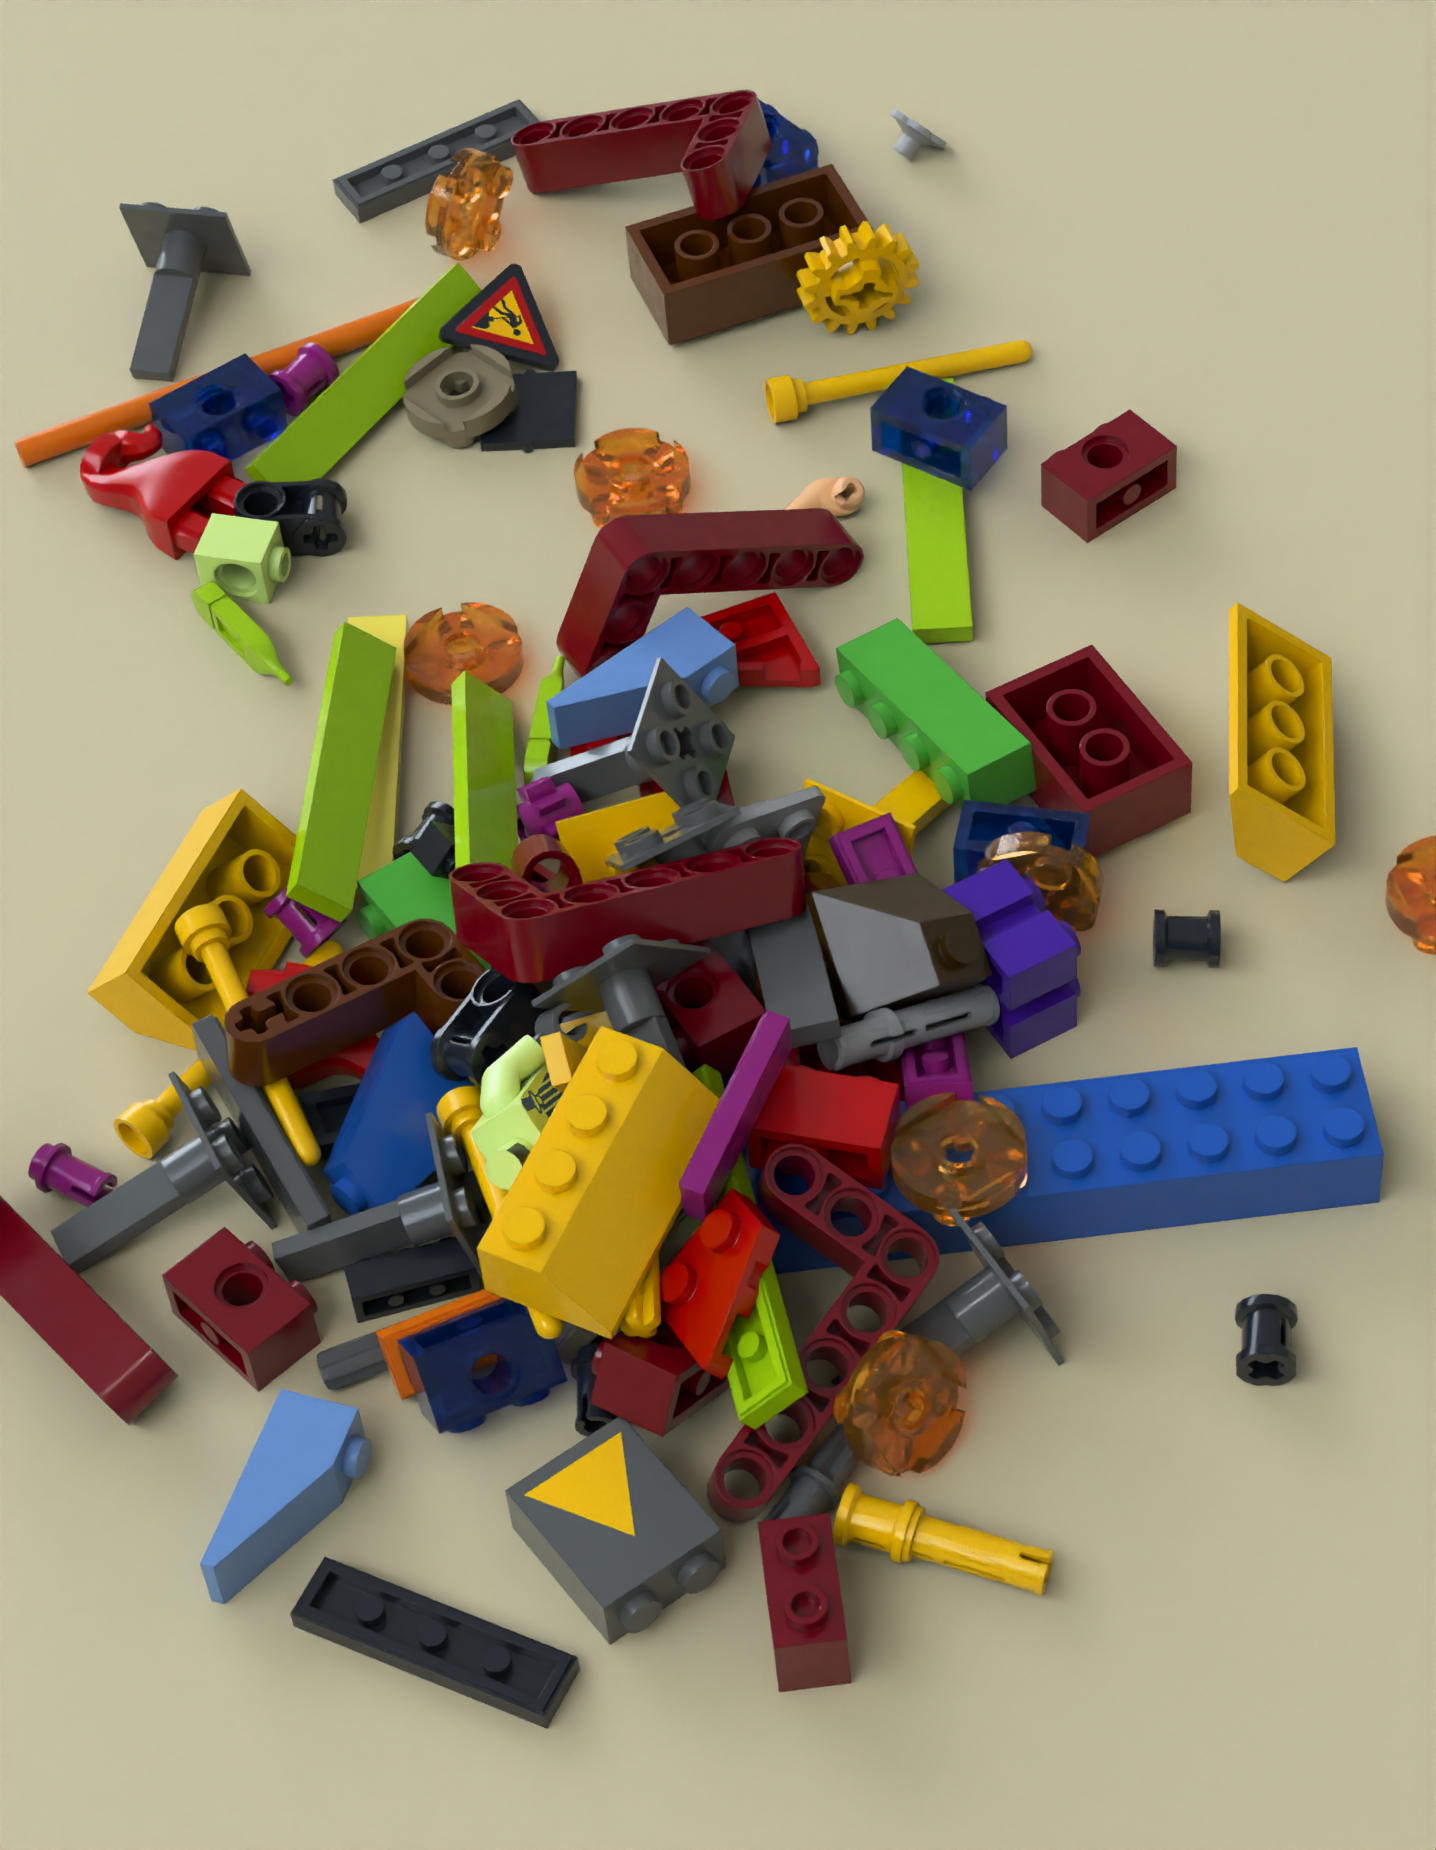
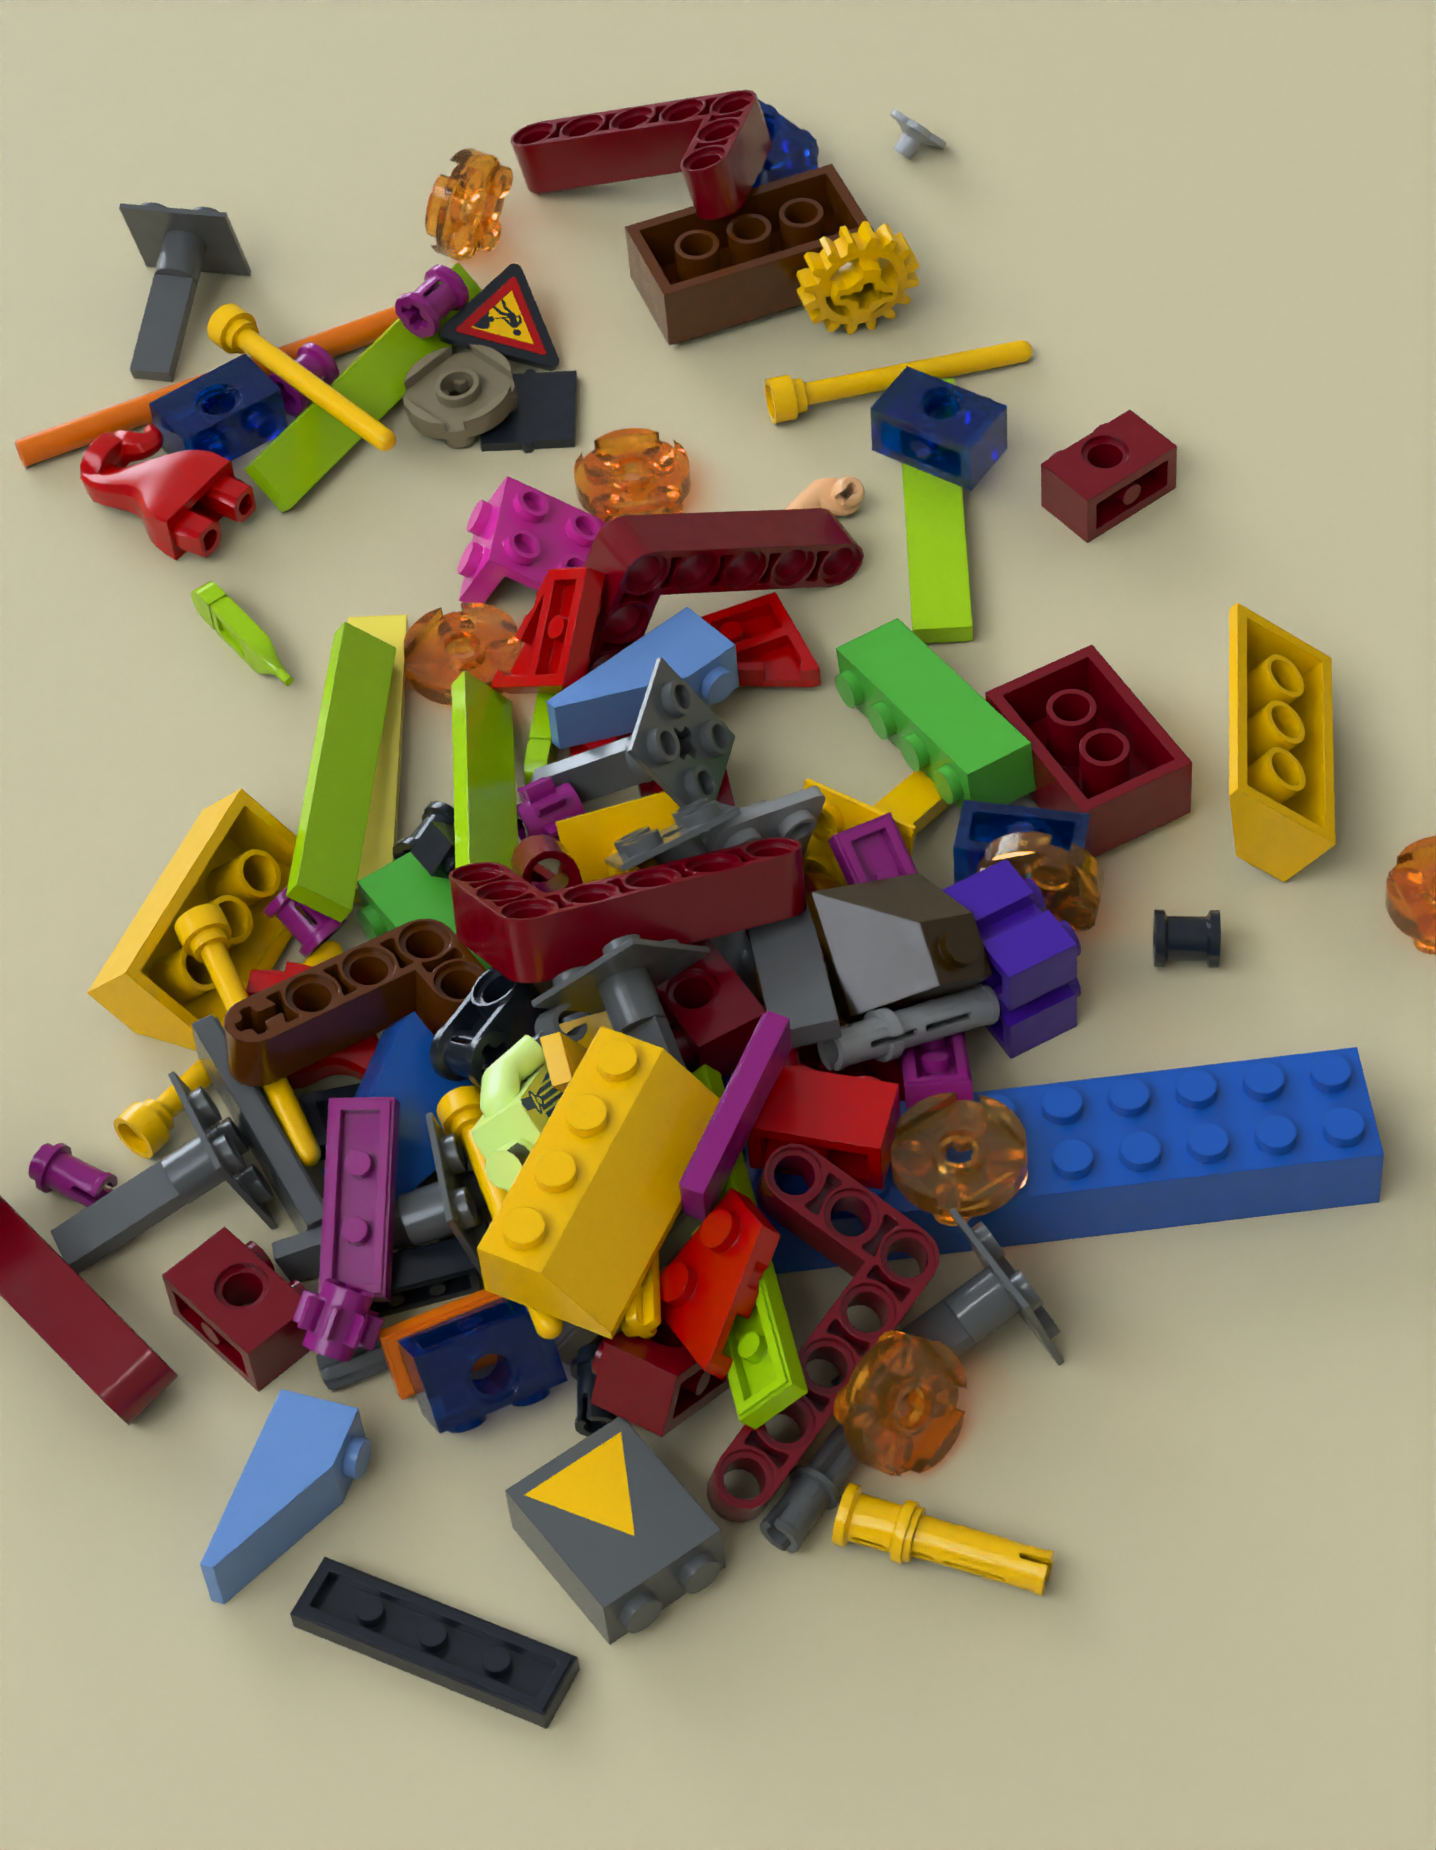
(237, 332): none -> yellow piece
(243, 557): yellowish green brick -> none
(297, 513): black piece -> none
(338, 1320): none -> magenta gear
(360, 1193): none -> magenta tile
(414, 170): dark grey tile -> none
(432, 301): none -> magenta bush
(521, 538): none -> dark pink bracket
(556, 633): none -> red wing
(804, 1602): dark red brick -> none
(1266, 1339): black bush -> none

